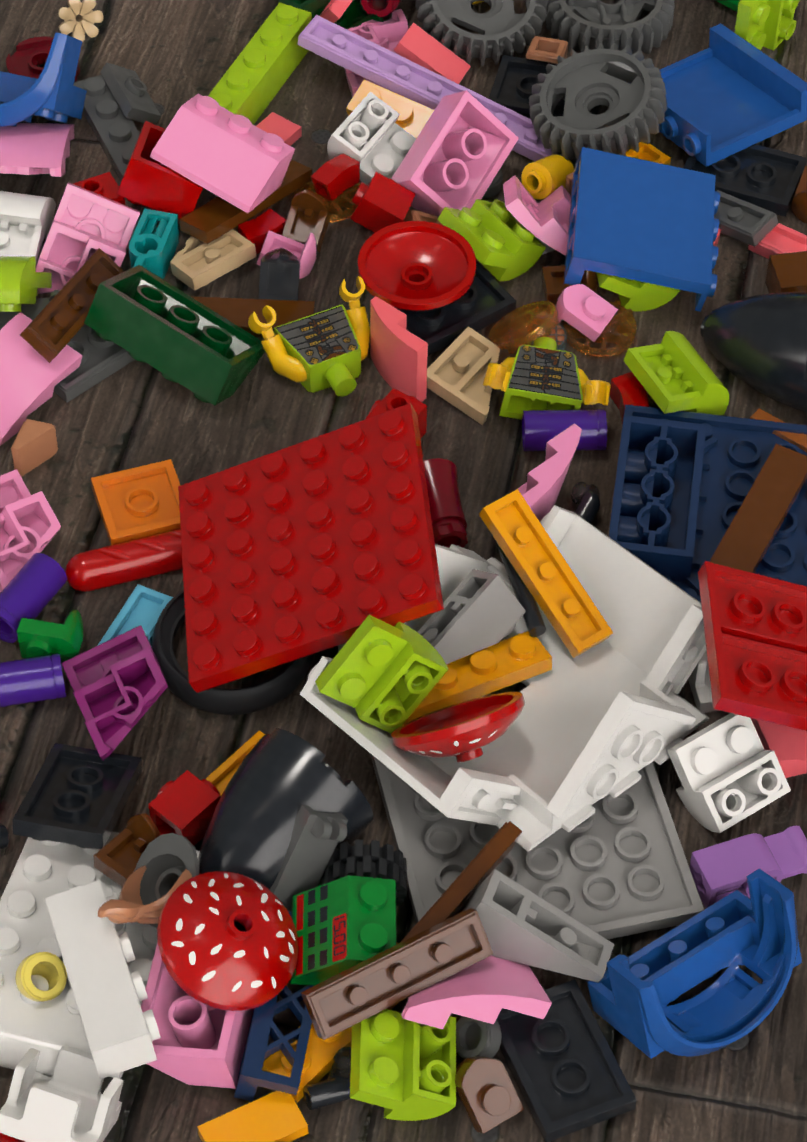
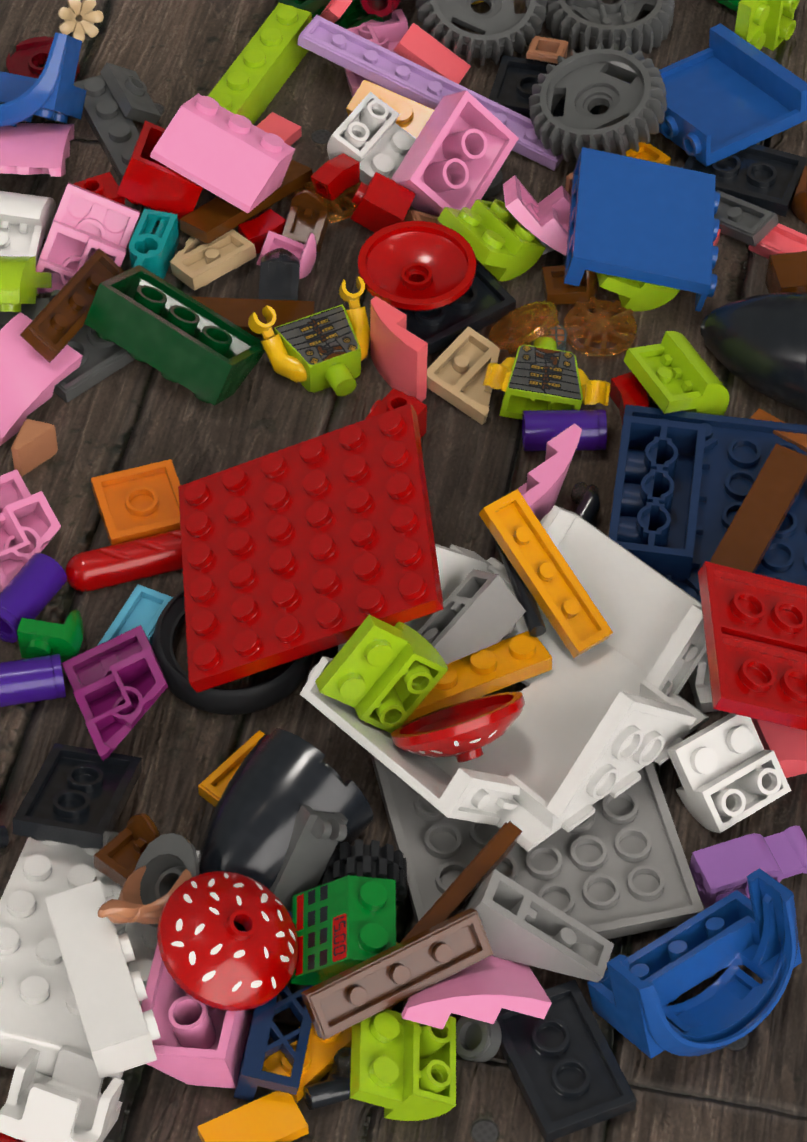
(47, 966): light yellow piece -> none
(185, 807): red brick -> none
(445, 503): dark red plant -> none
(486, 1092): plate -> none
(546, 175): yellow brick -> none
(584, 310): bright pink plate -> none

